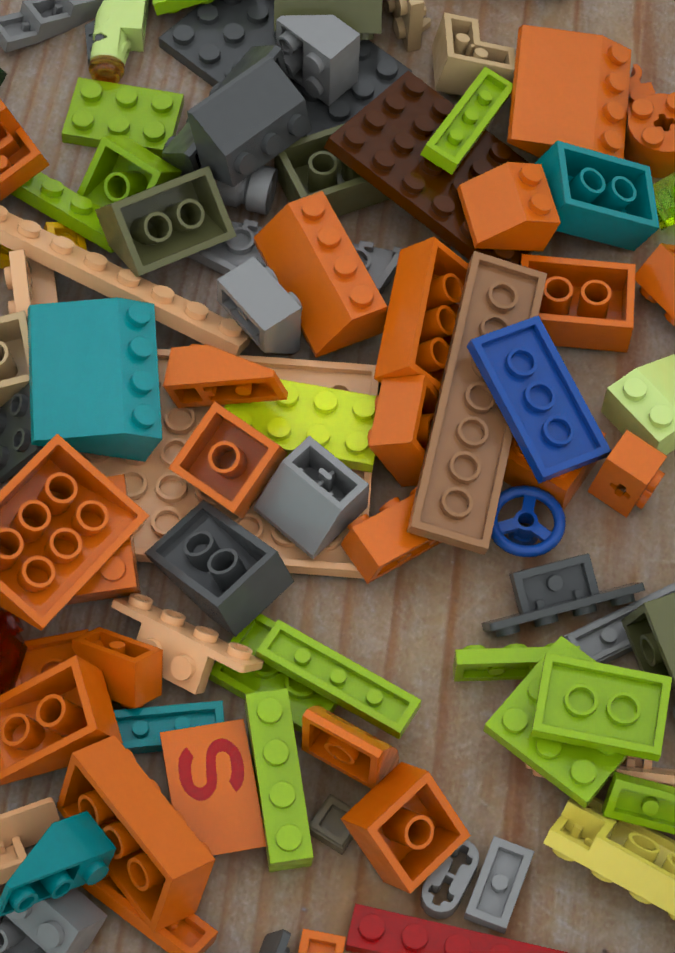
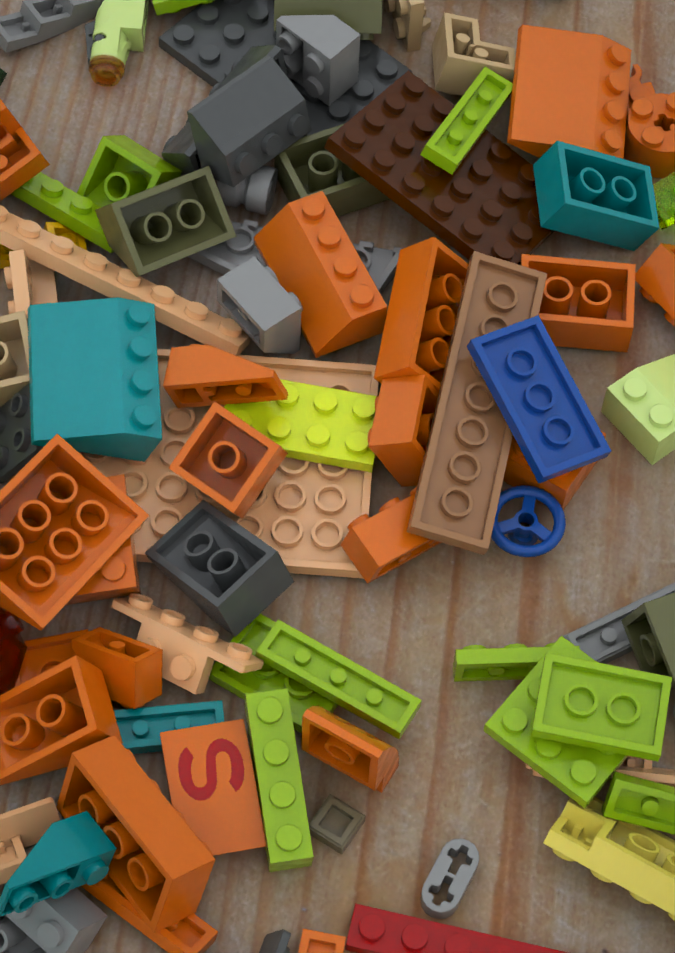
(121, 109): lime plate -> none
(312, 497): light grey slope -> none
(405, 827): orange brick -> none
(499, 885): light grey plate -> none
(510, 208): orange slope -> none
(555, 589): dark grey bracket -> none
(628, 474): orange brick -> none

